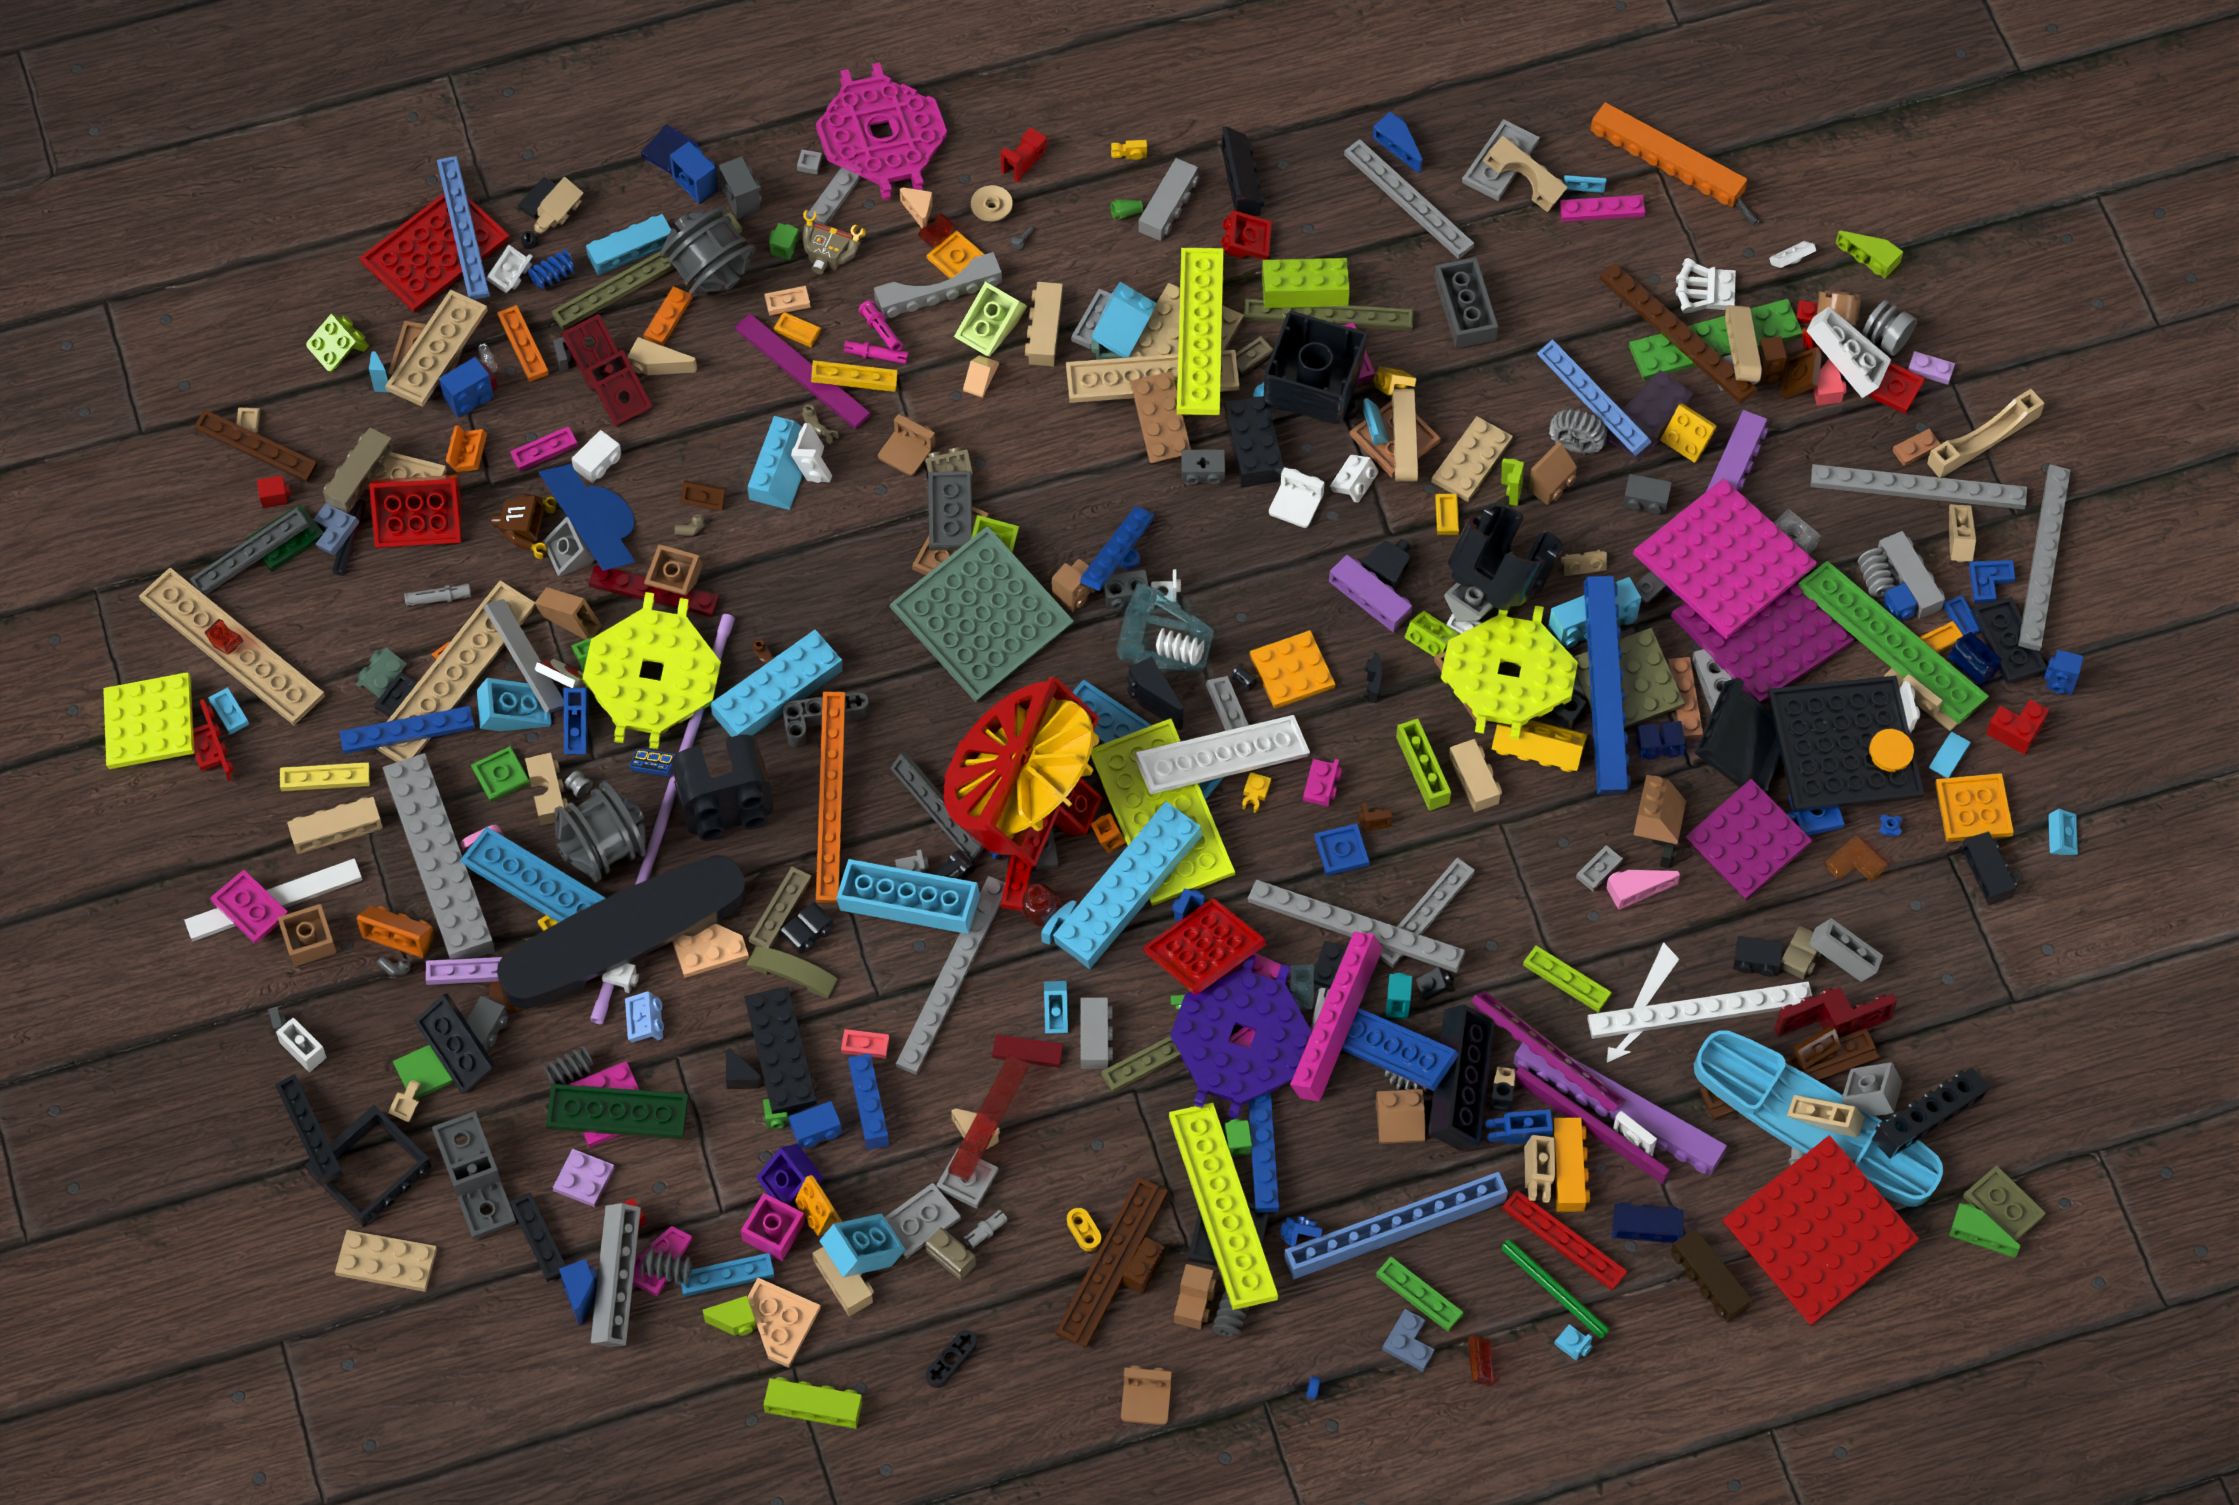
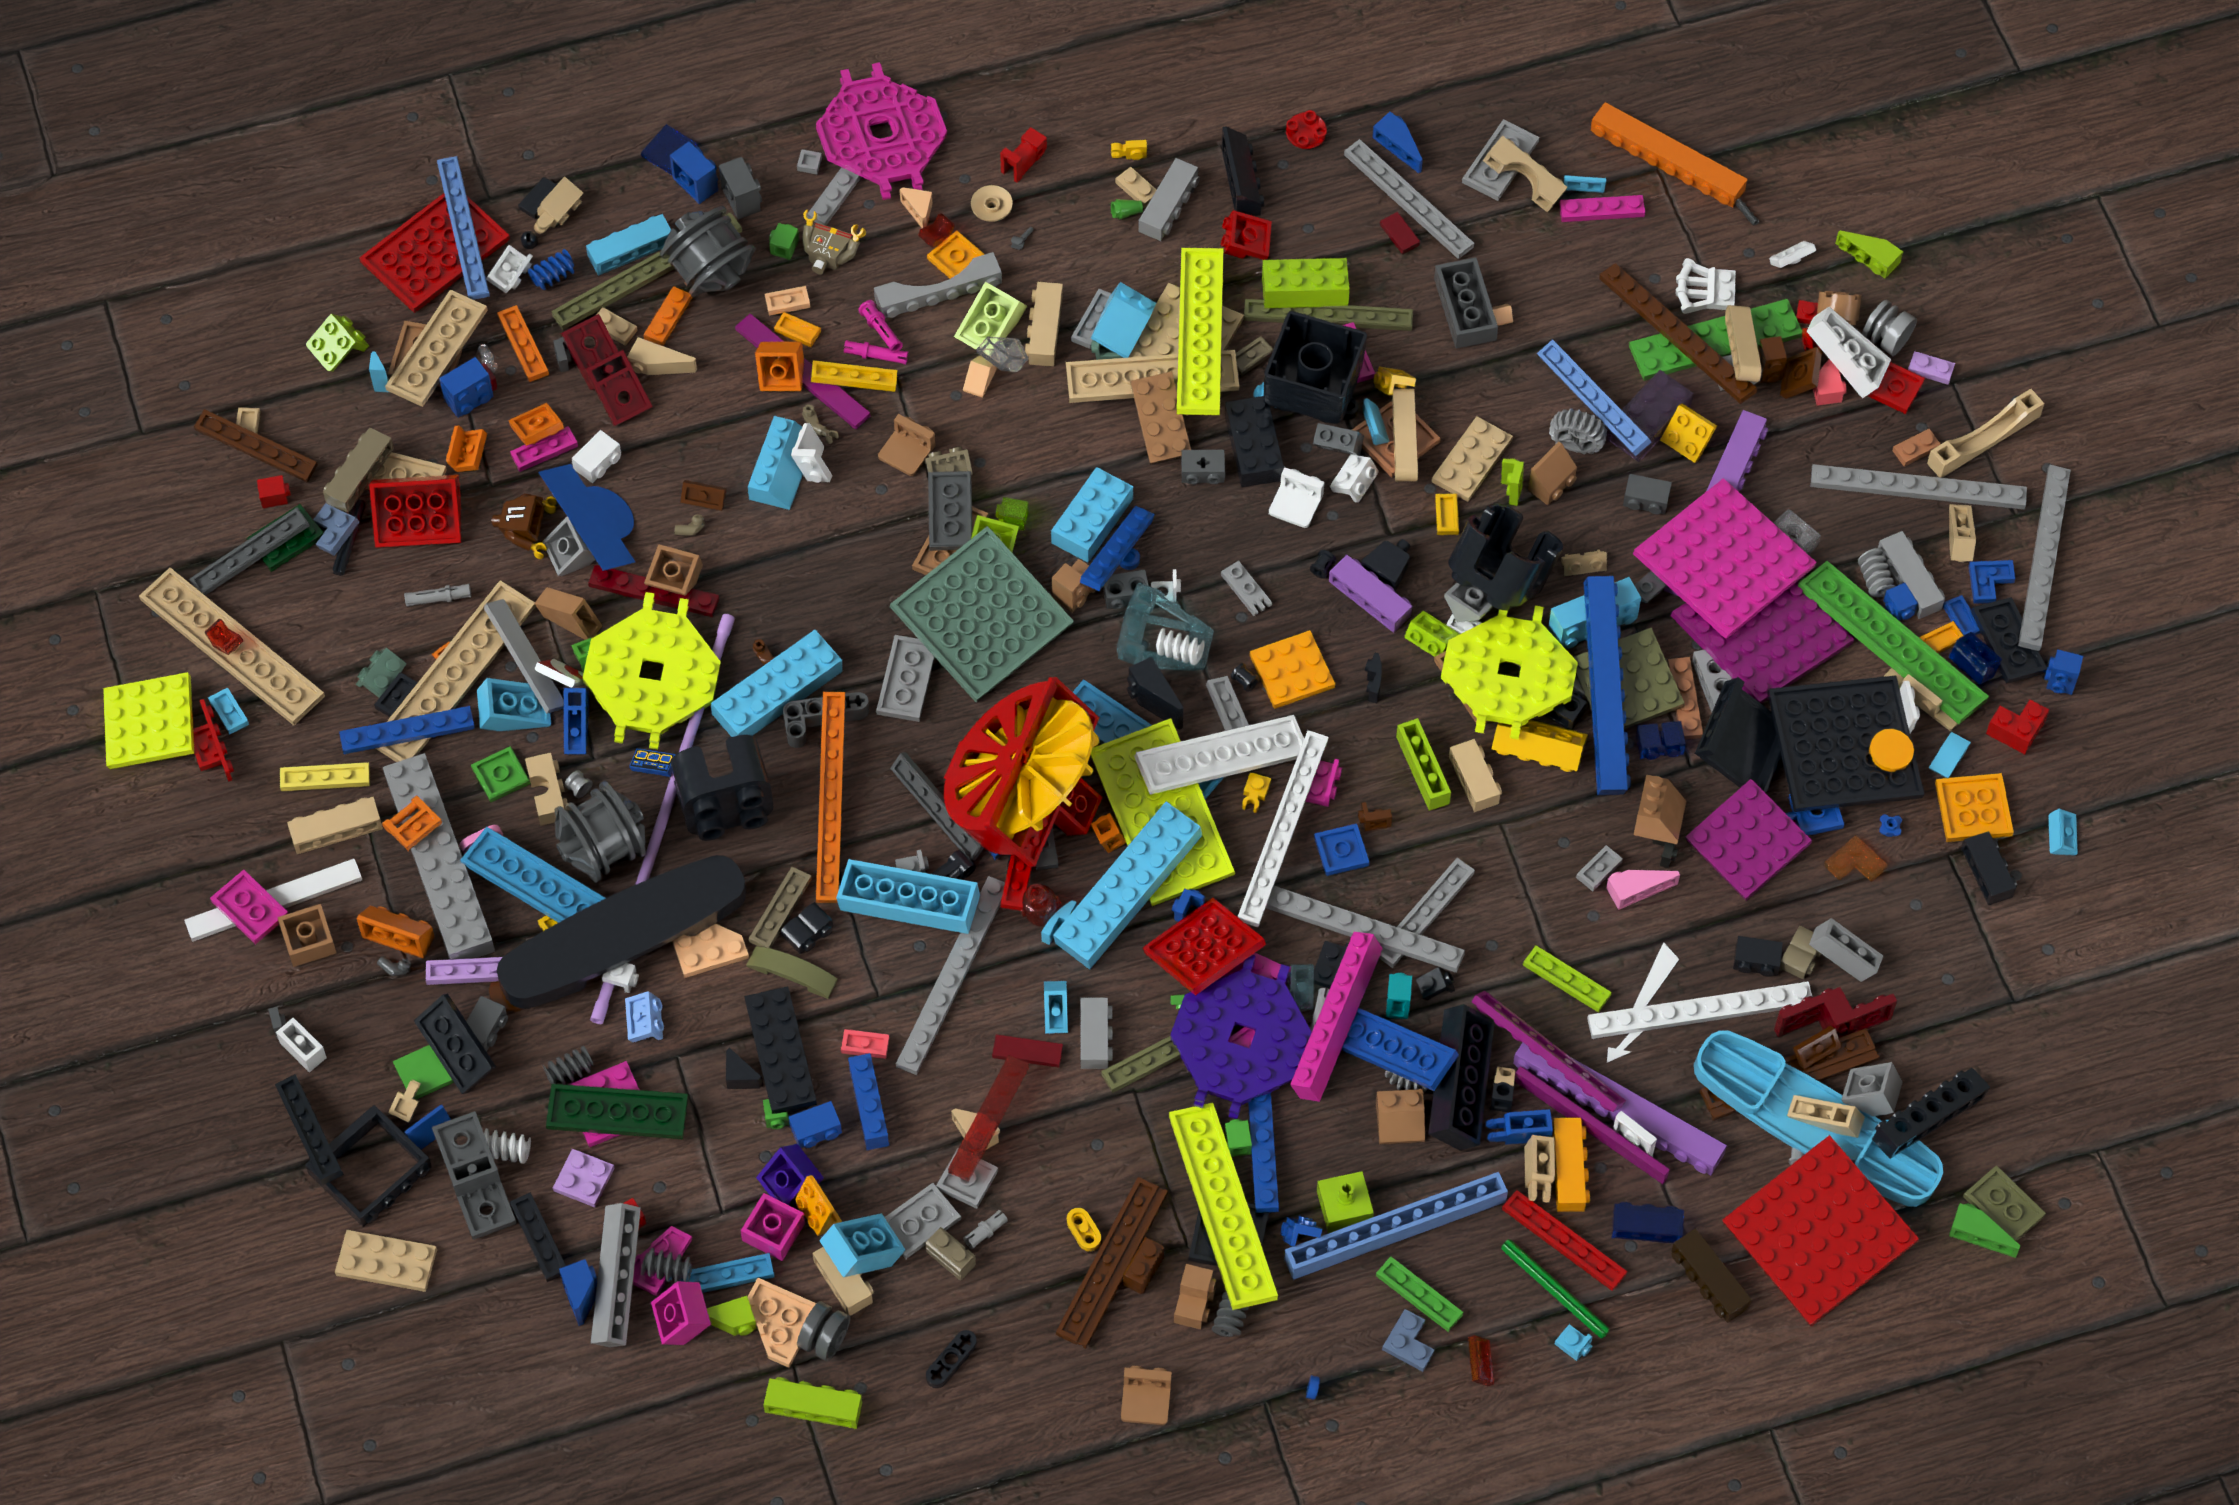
(416, 827): none -> orange plate
(421, 1132): none -> blue slope
(508, 1147): none -> white piece
(536, 424): none -> orange plate
(618, 328): none -> tan plate
(680, 1313): none -> dark pink brick
(780, 366): none -> orange slope
(823, 1331): none -> dark grey wheel
(906, 679): none -> light grey plate
(1003, 353): none -> clear slope
(1013, 512): none -> clear neon green brick
(1092, 514): none -> medium azure brick
(1135, 186): none -> tan plate
(1245, 587): none -> light grey hinge
(1282, 828): none -> white plate
(1306, 130): none -> red dish
(1323, 563): none -> black bush
(1338, 439): none -> dark grey brick
(1344, 1201): none -> lime brick
(1399, 233): none -> dark red tile
(1503, 314): none -> light nougat slope

